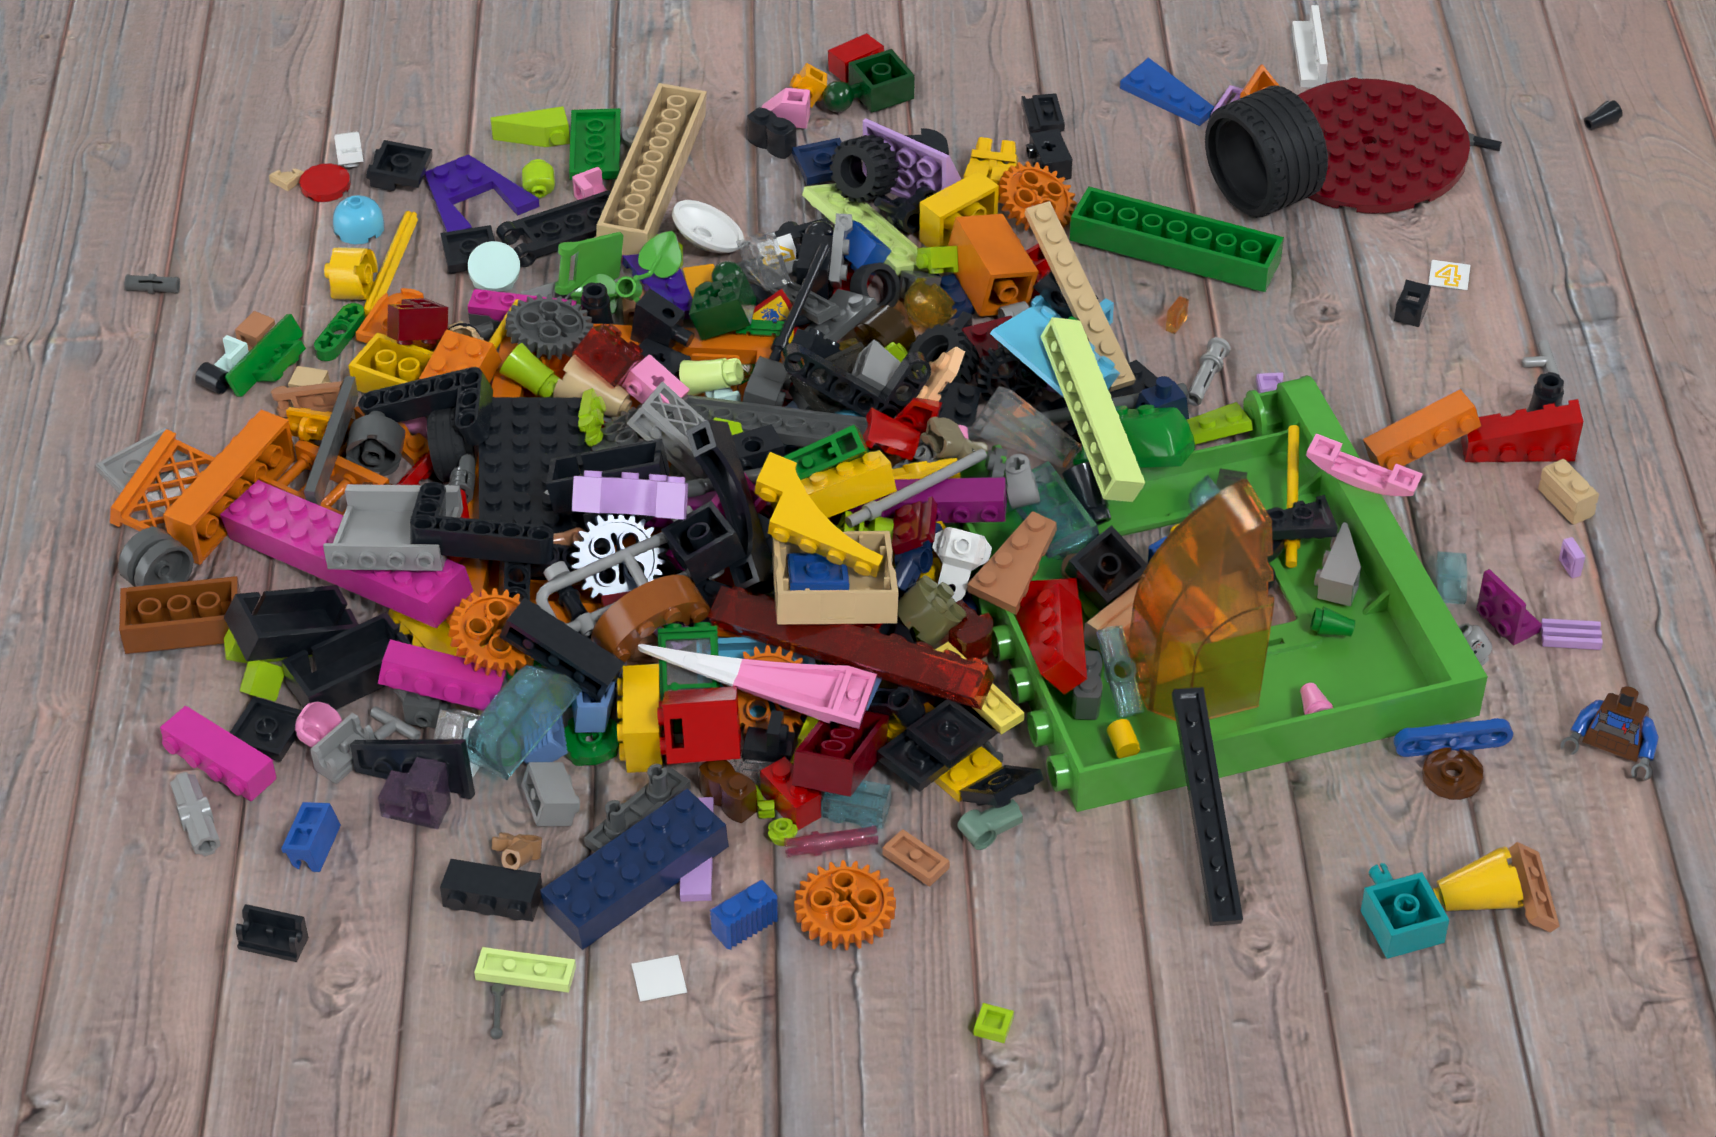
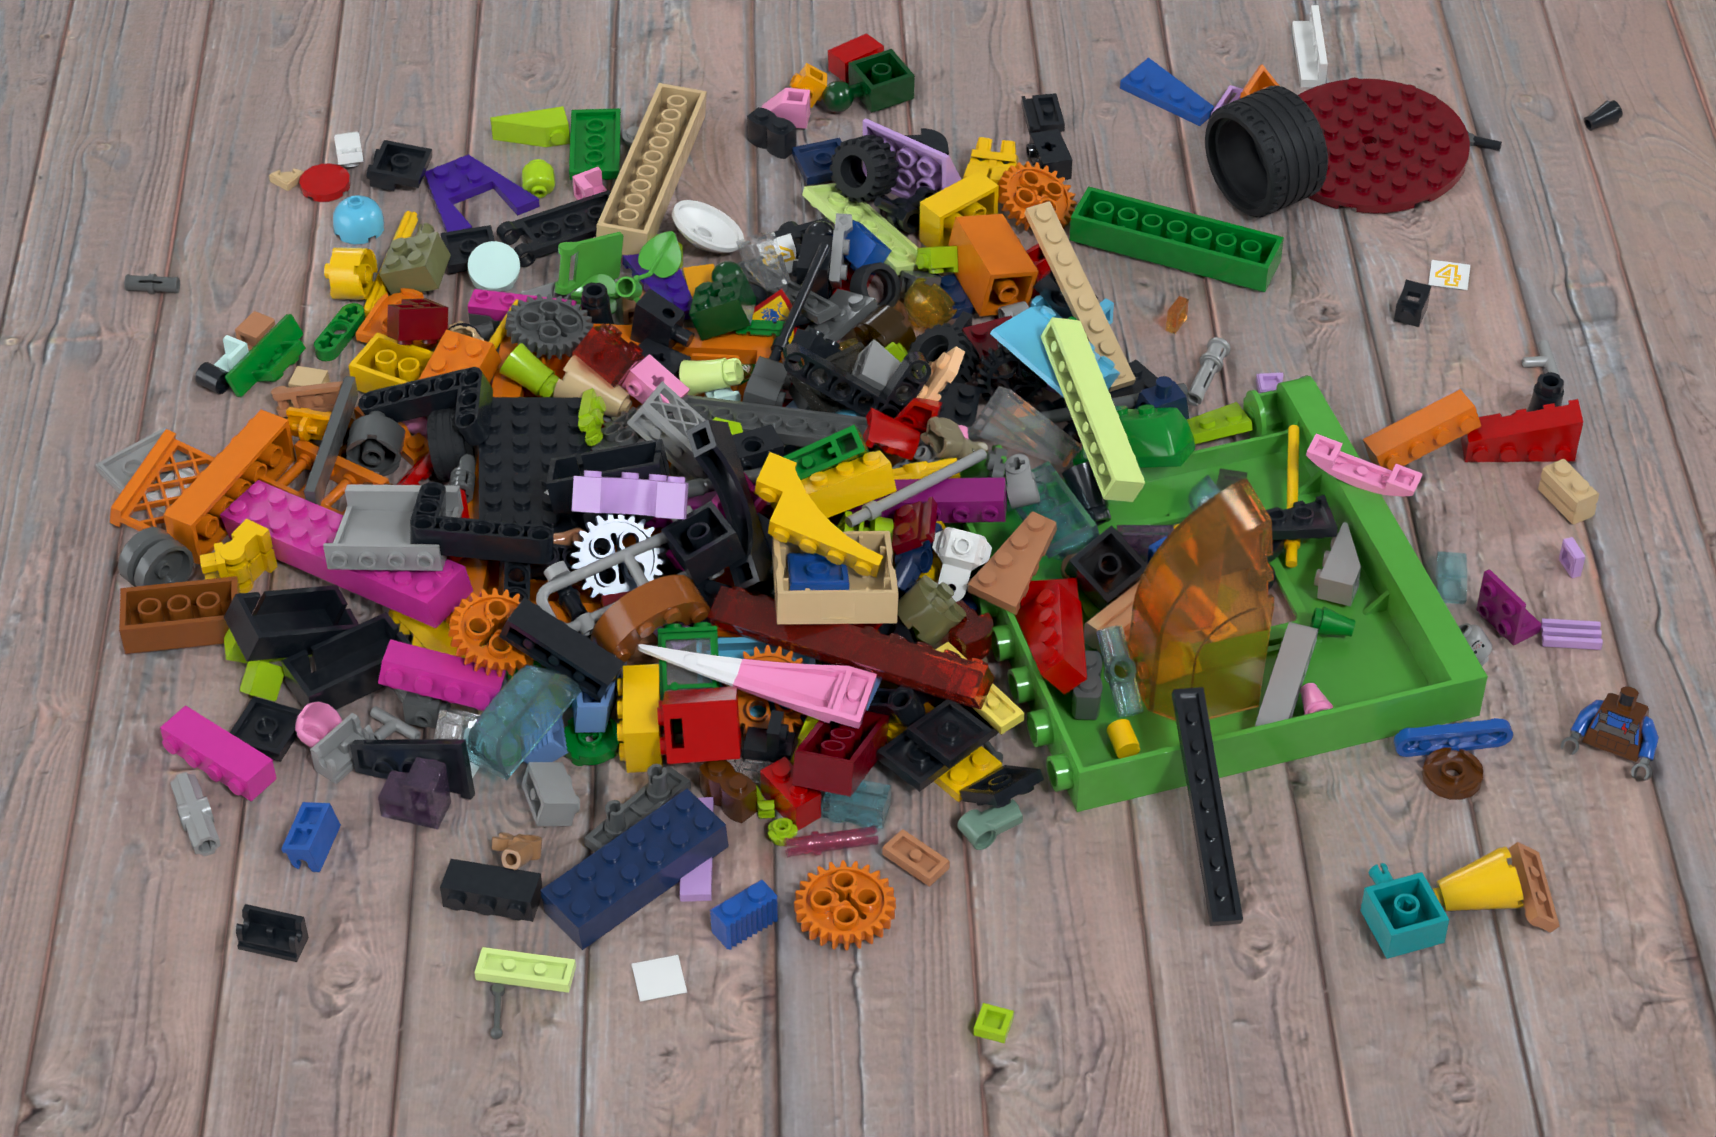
(244, 556): none -> yellow hips
(415, 261): none -> olive brick
(1142, 536): none -> clear purple tile
(1288, 674): none -> light grey beam

